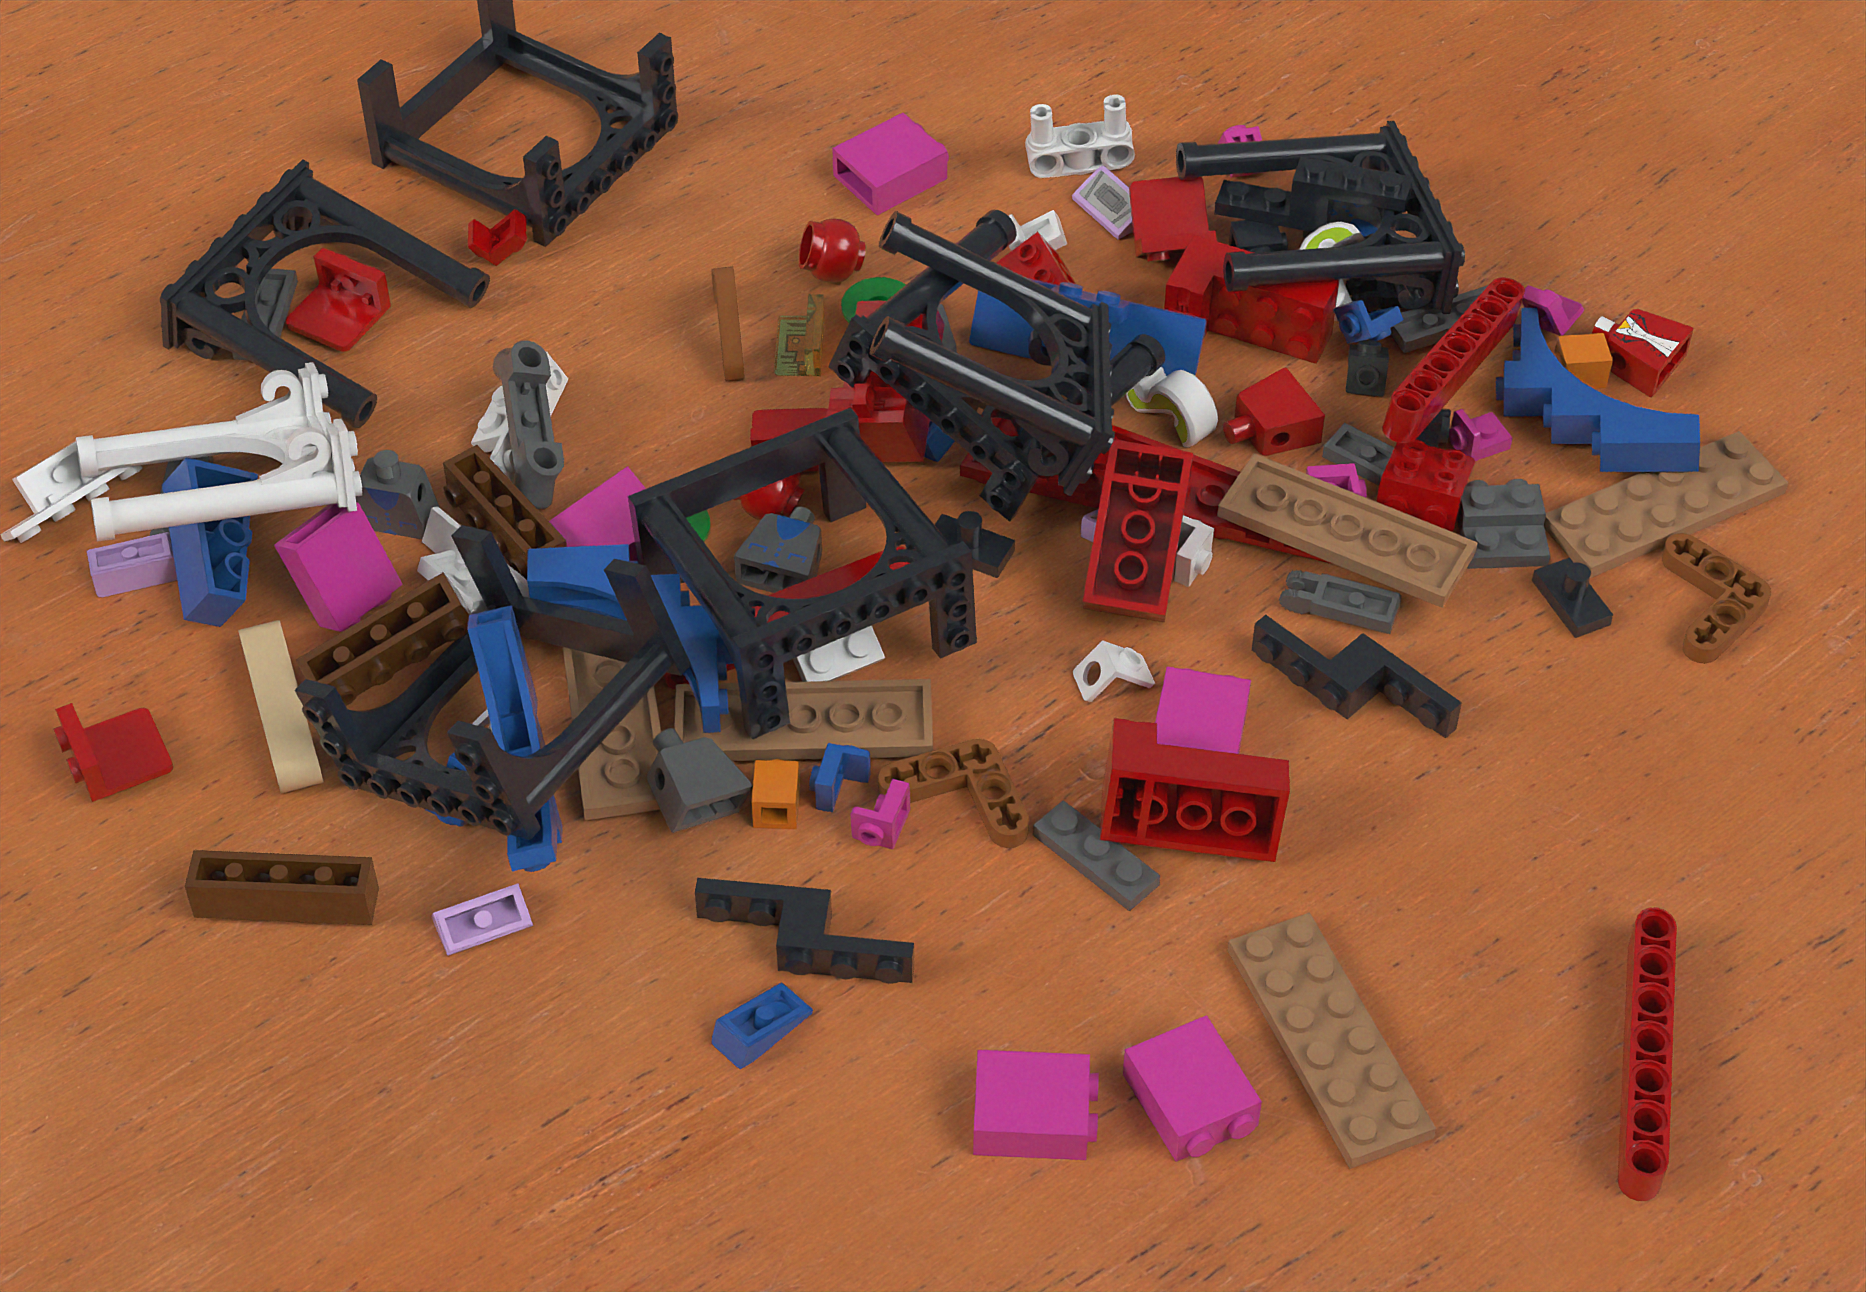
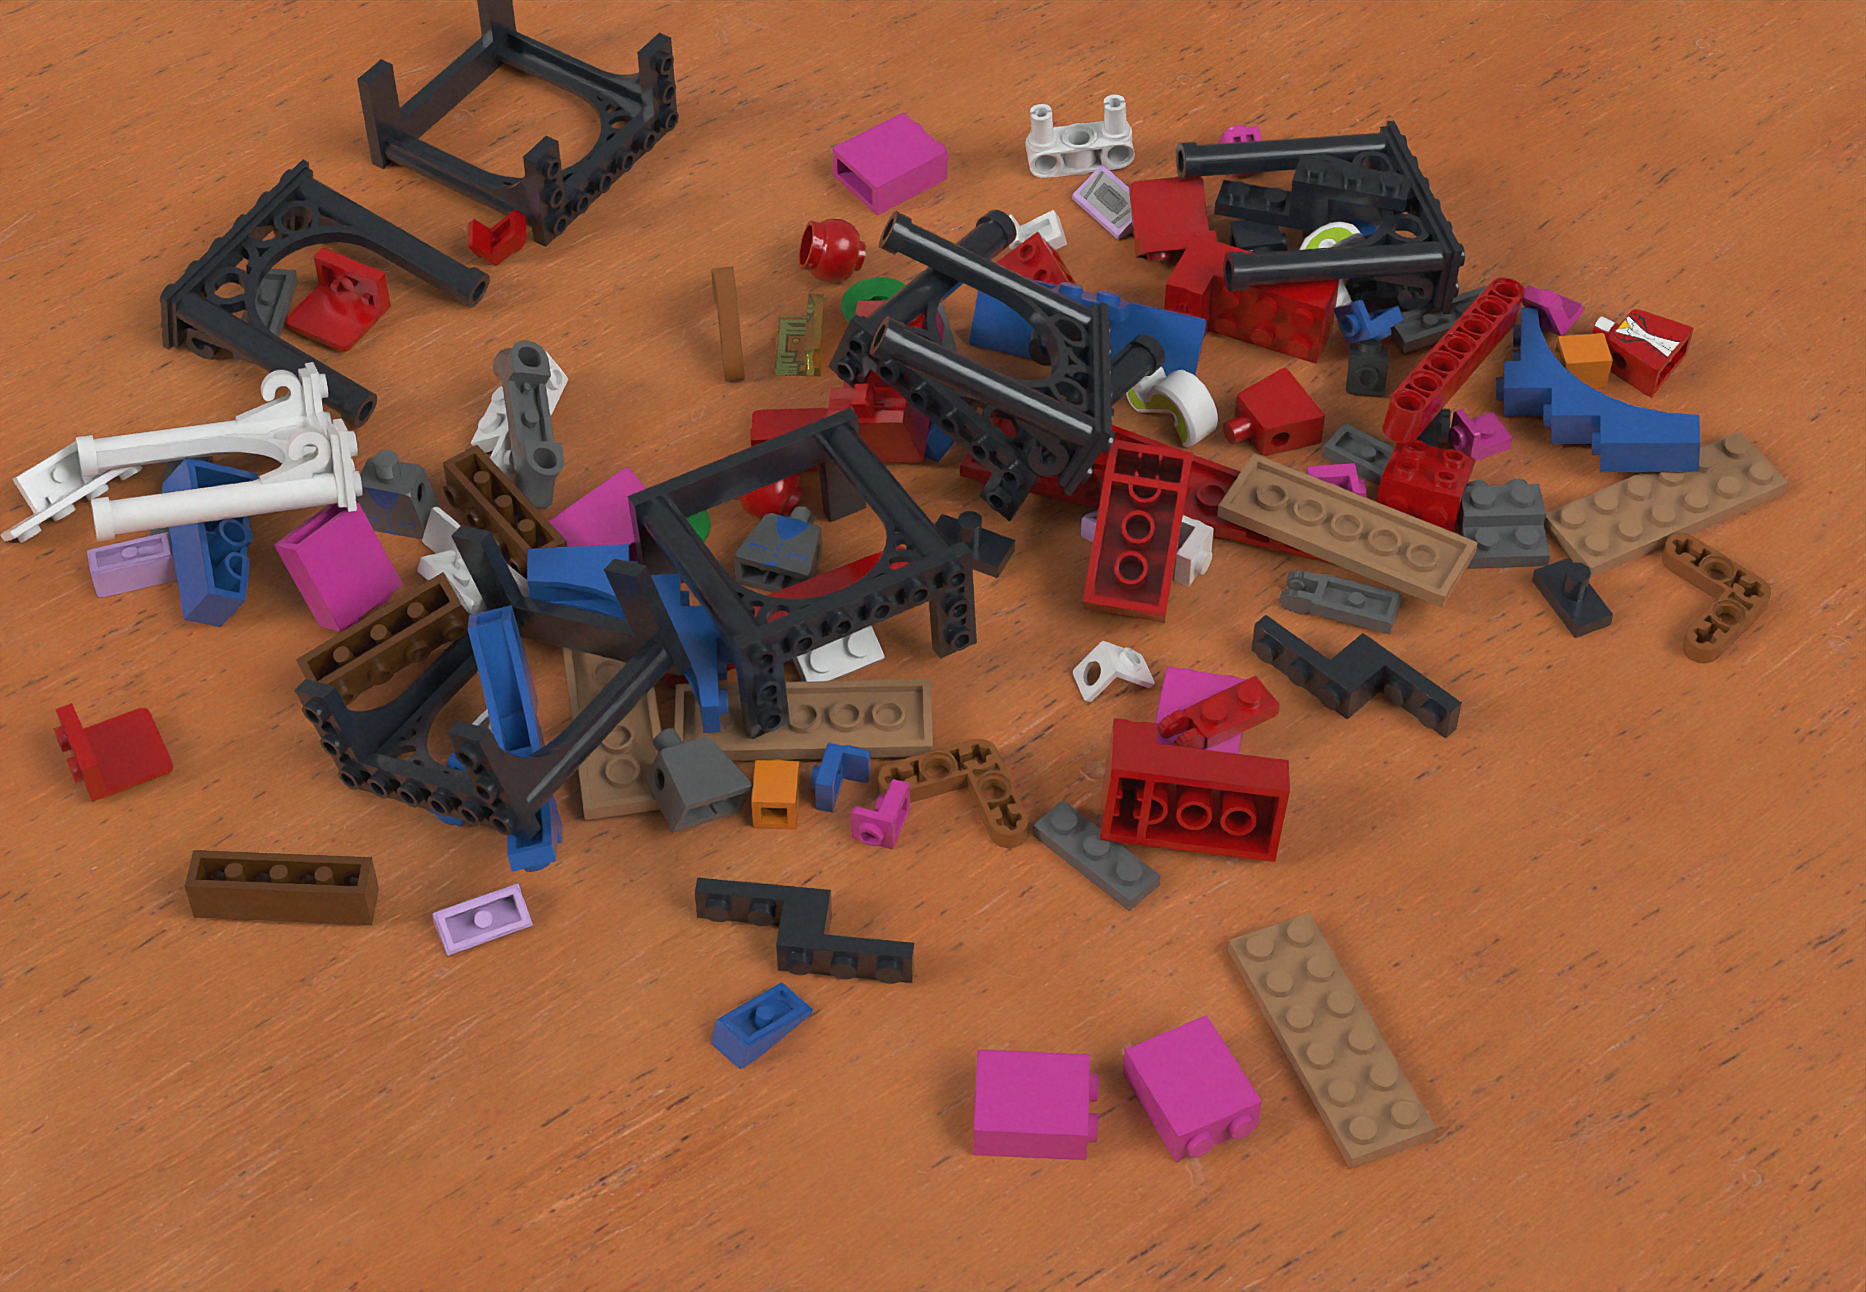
(280, 707): tan beam -> none
(1221, 715): none -> red hinge
(1653, 952): red beam -> none

